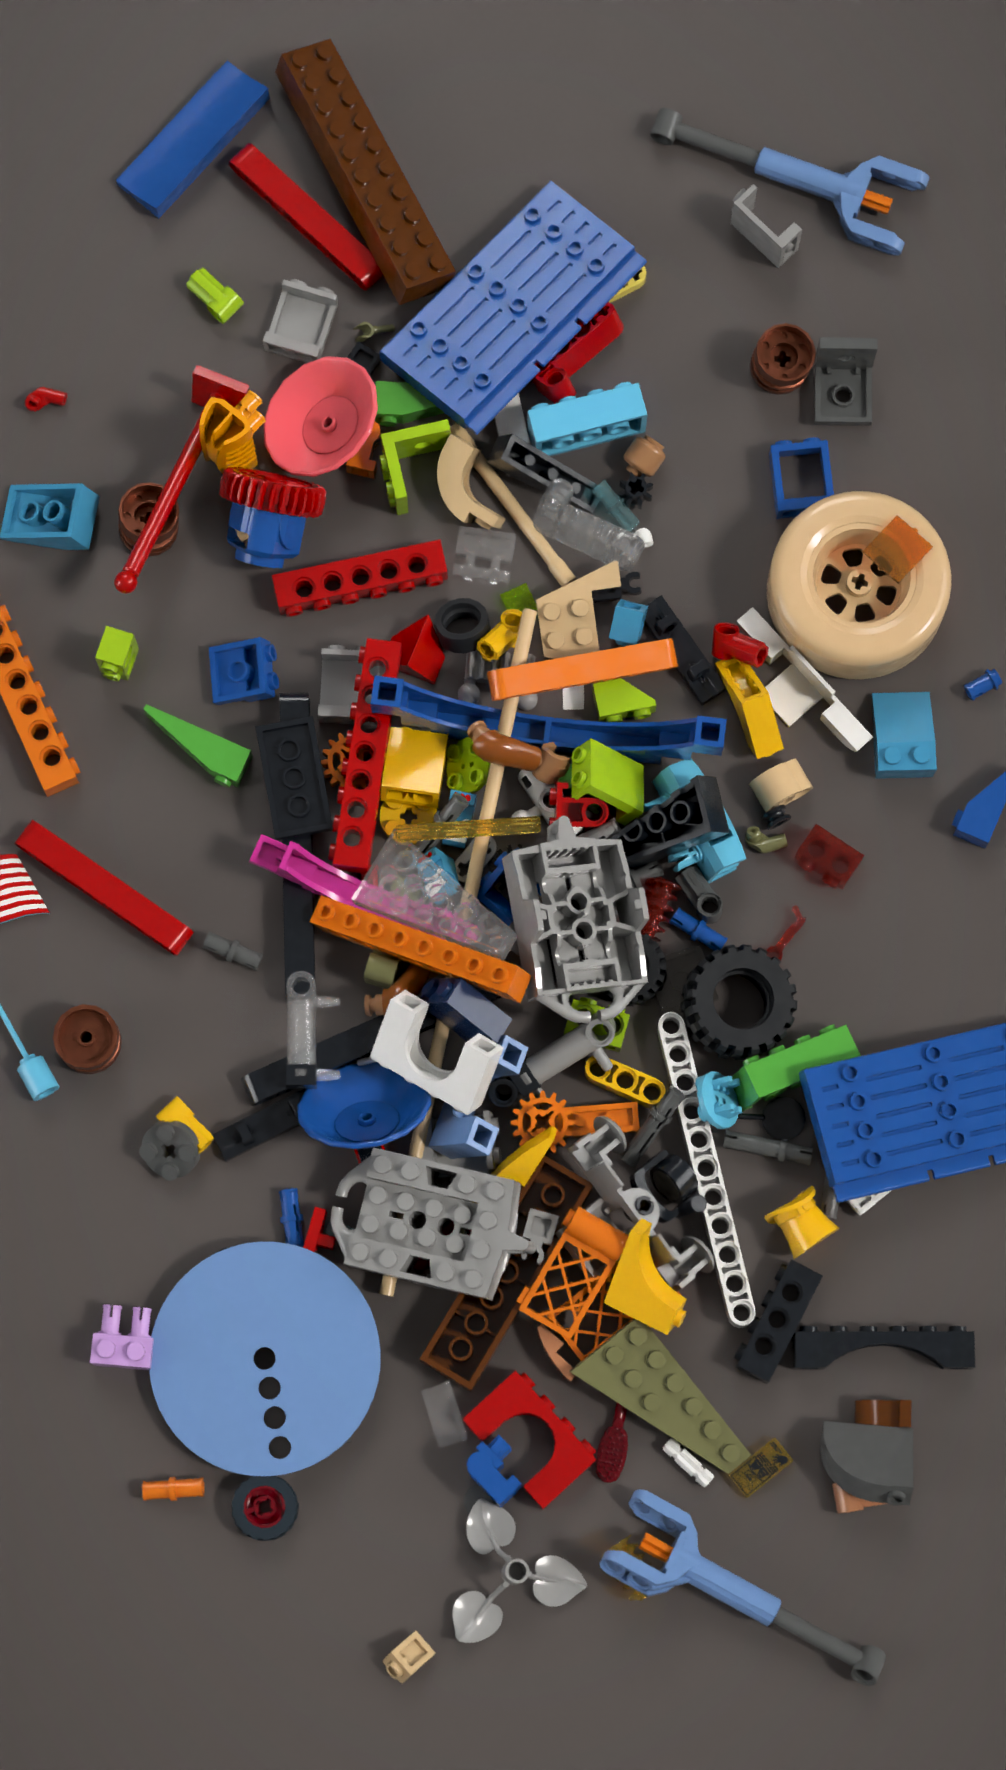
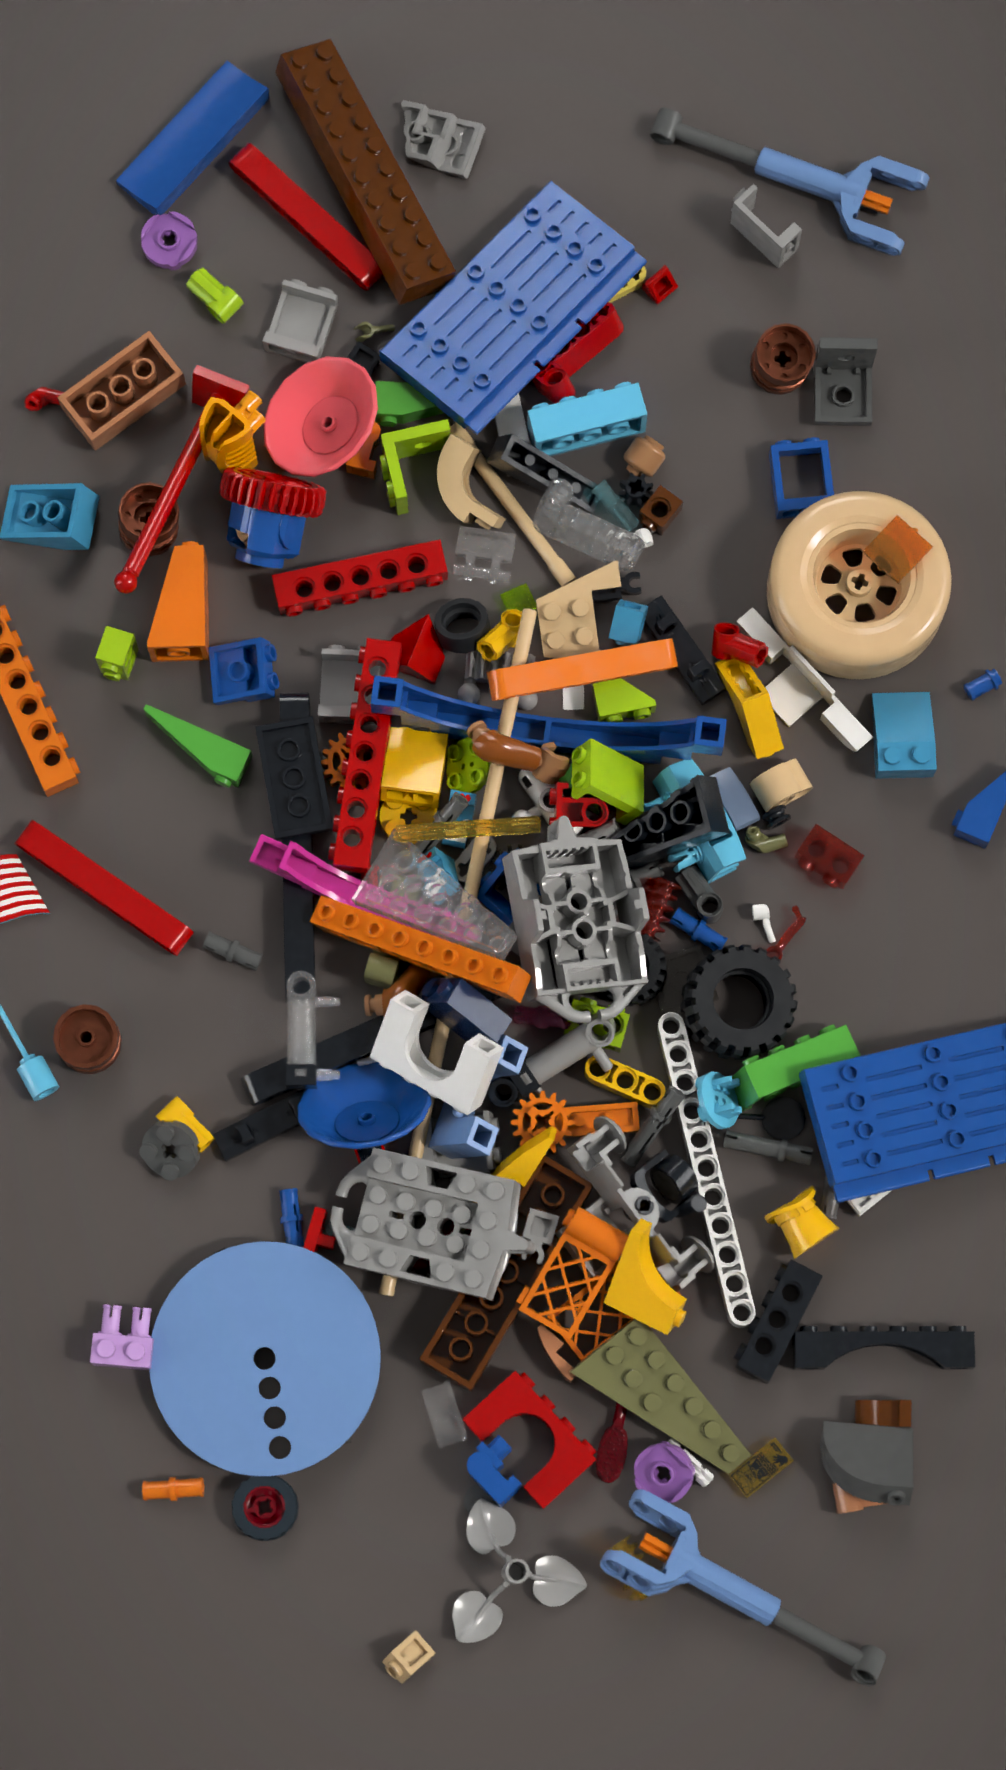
(122, 390): none -> nougat brick
(166, 225): none -> medium lavender plate
(182, 612): none -> orange slope
(441, 139): none -> light grey slope
(541, 1017): none -> clear pink pin
(660, 285): none -> red slope
(660, 499): none -> reddish brown brick
(669, 1456): none -> medium lavender plate
(736, 799): none -> sand blue slope
(761, 912): none -> white hand

